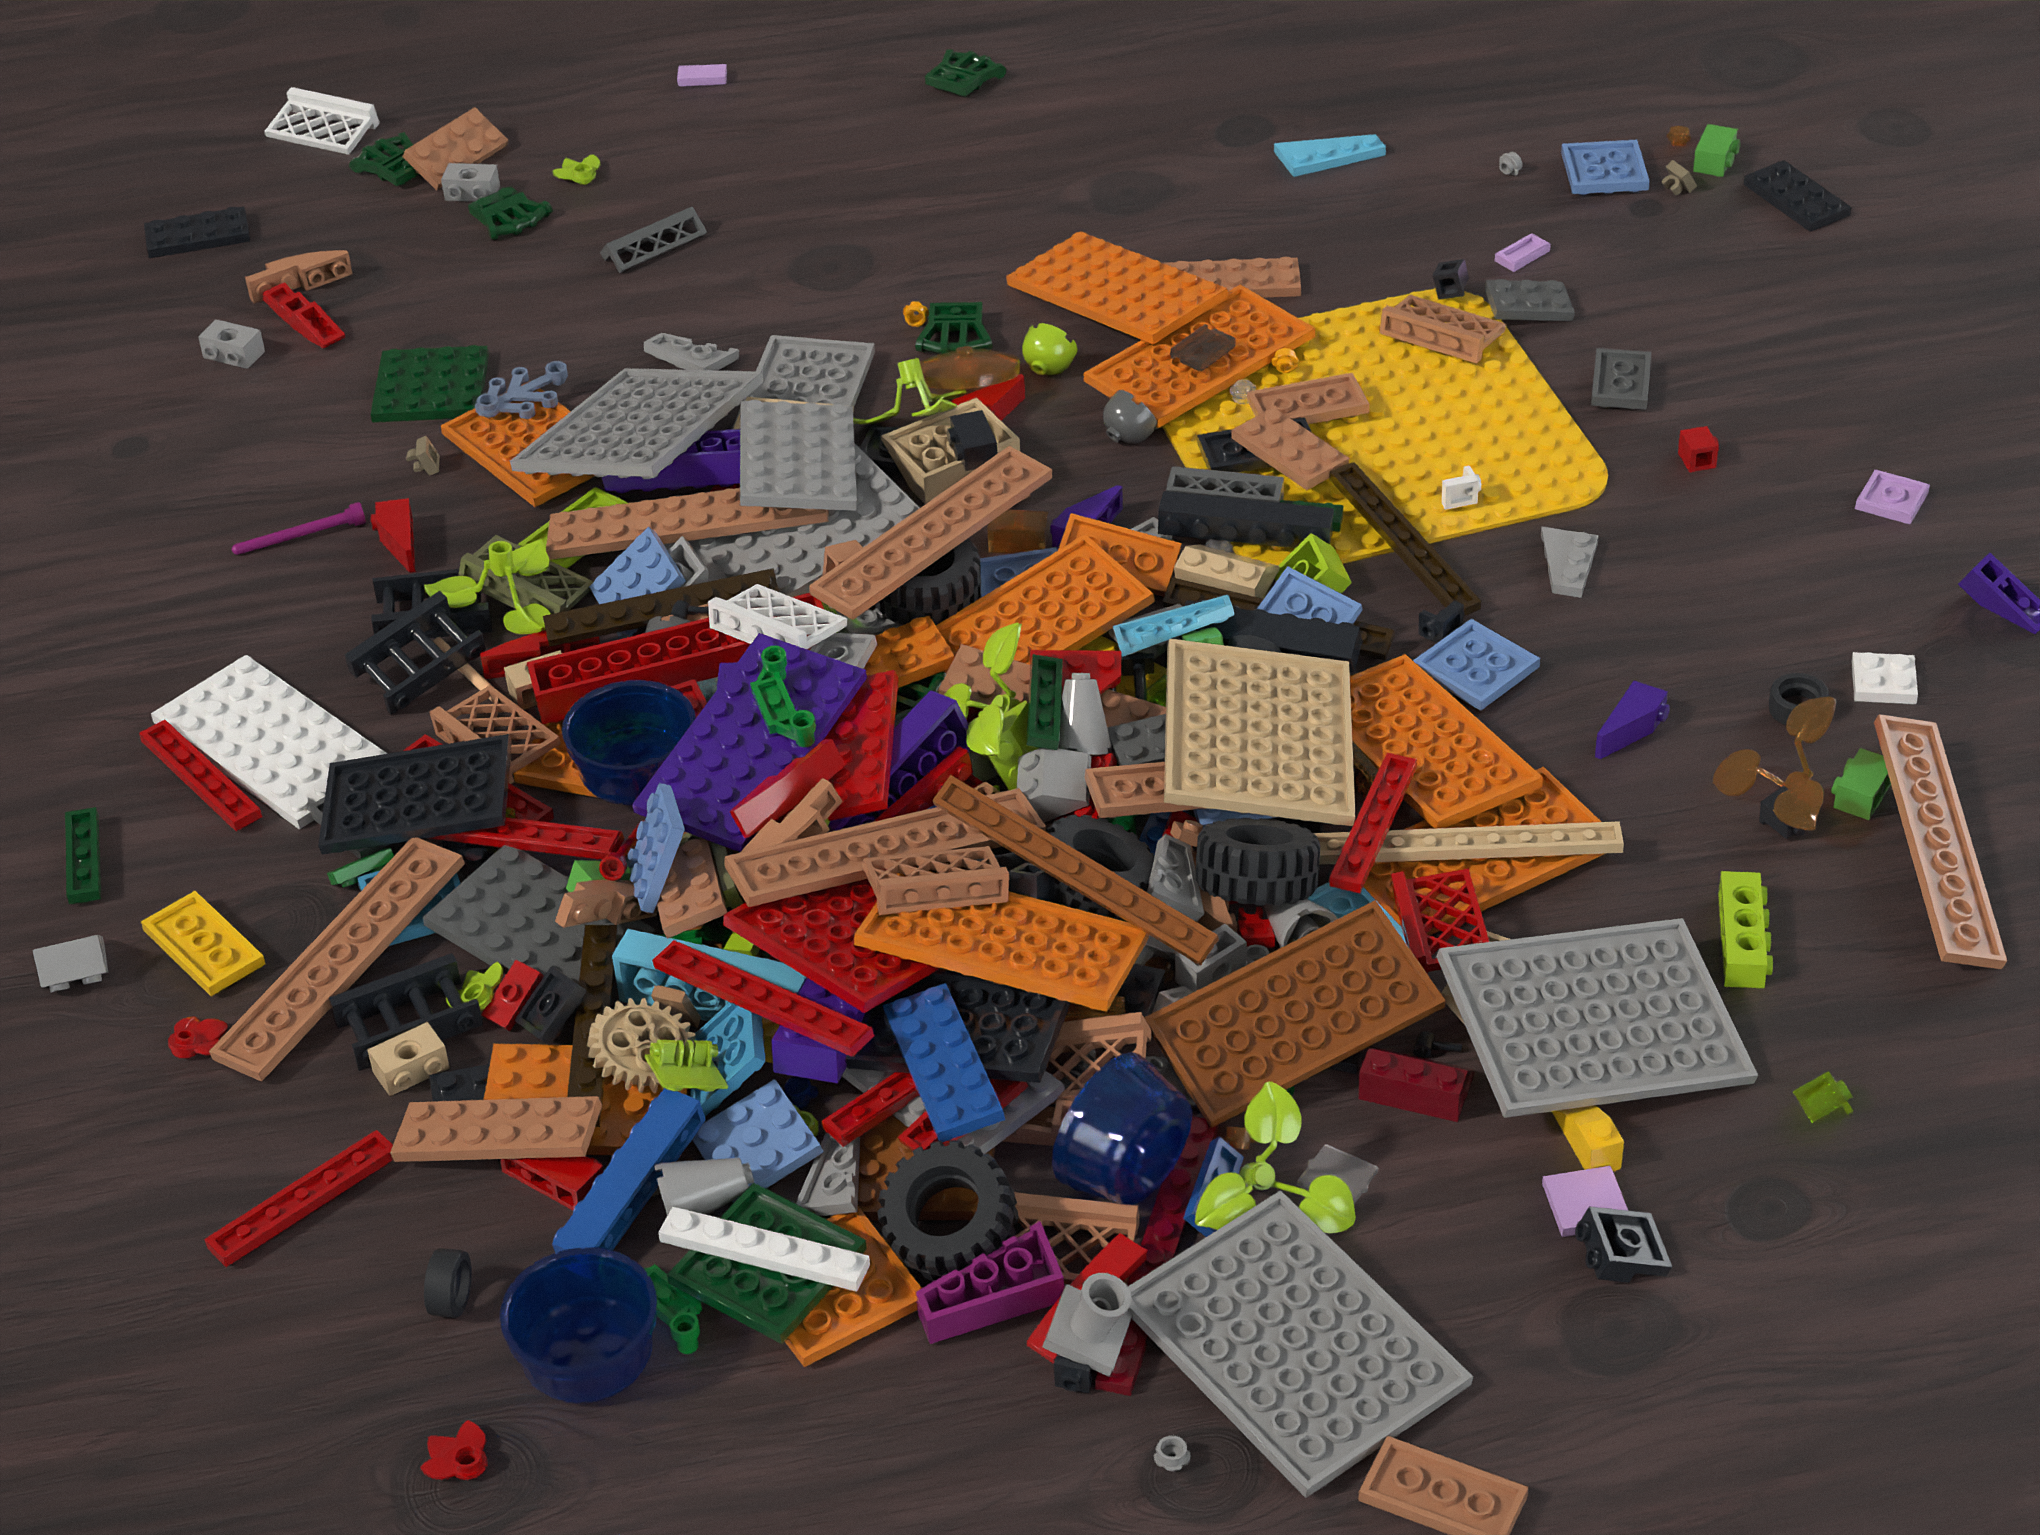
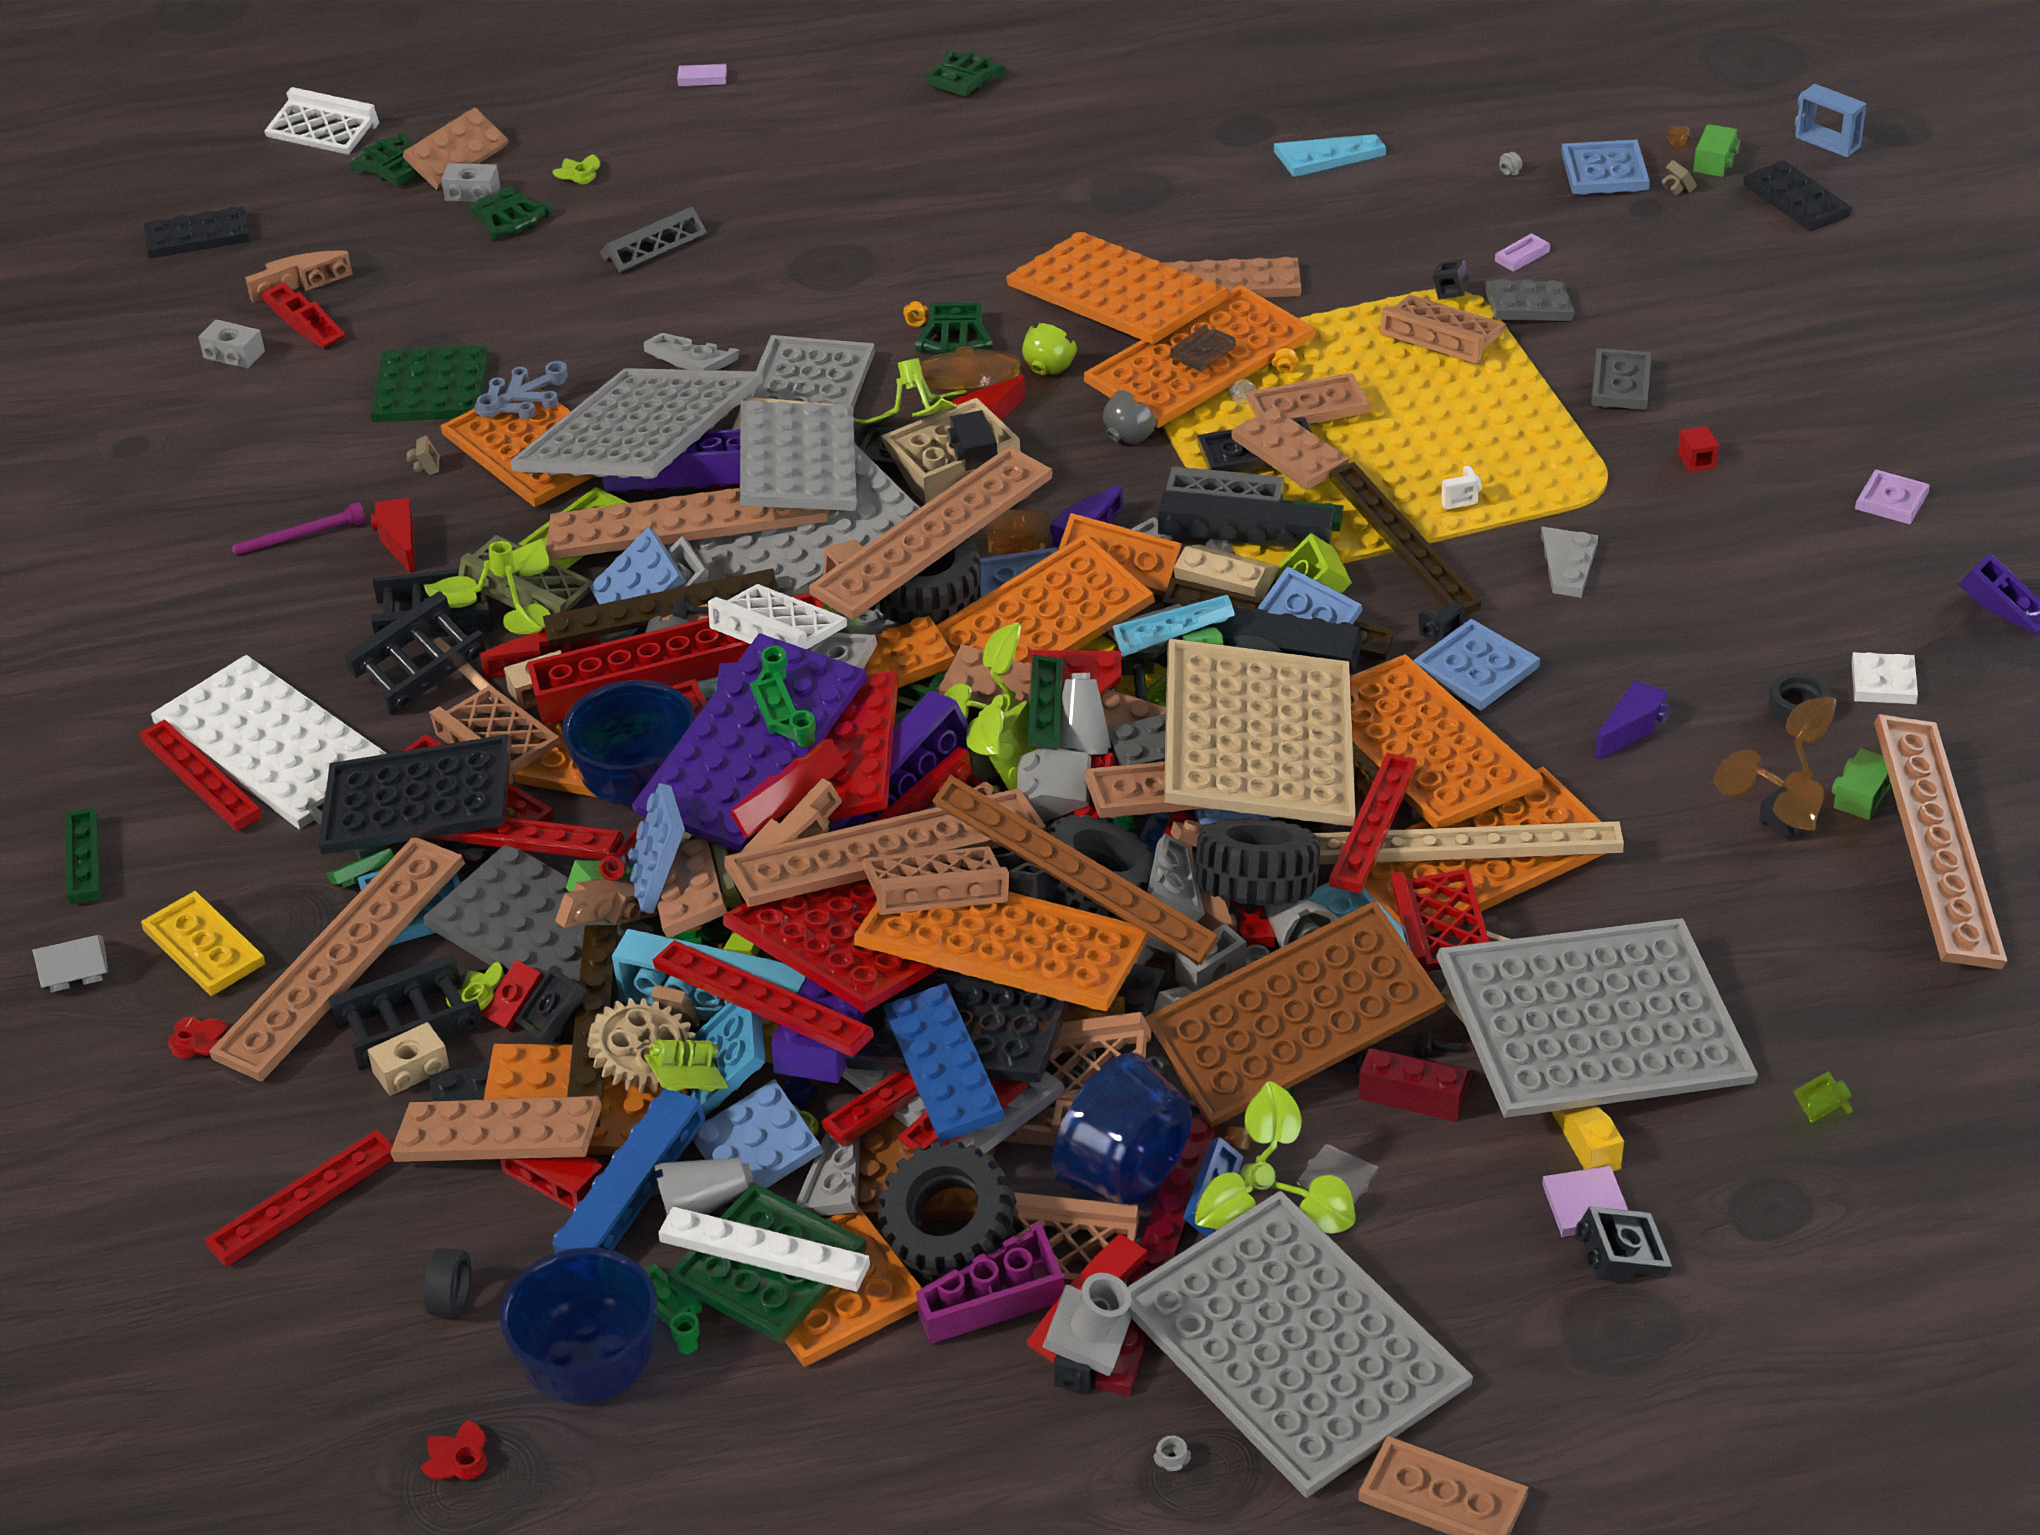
(1743, 930): lime brick -> none
(1853, 120): none -> medium blue window

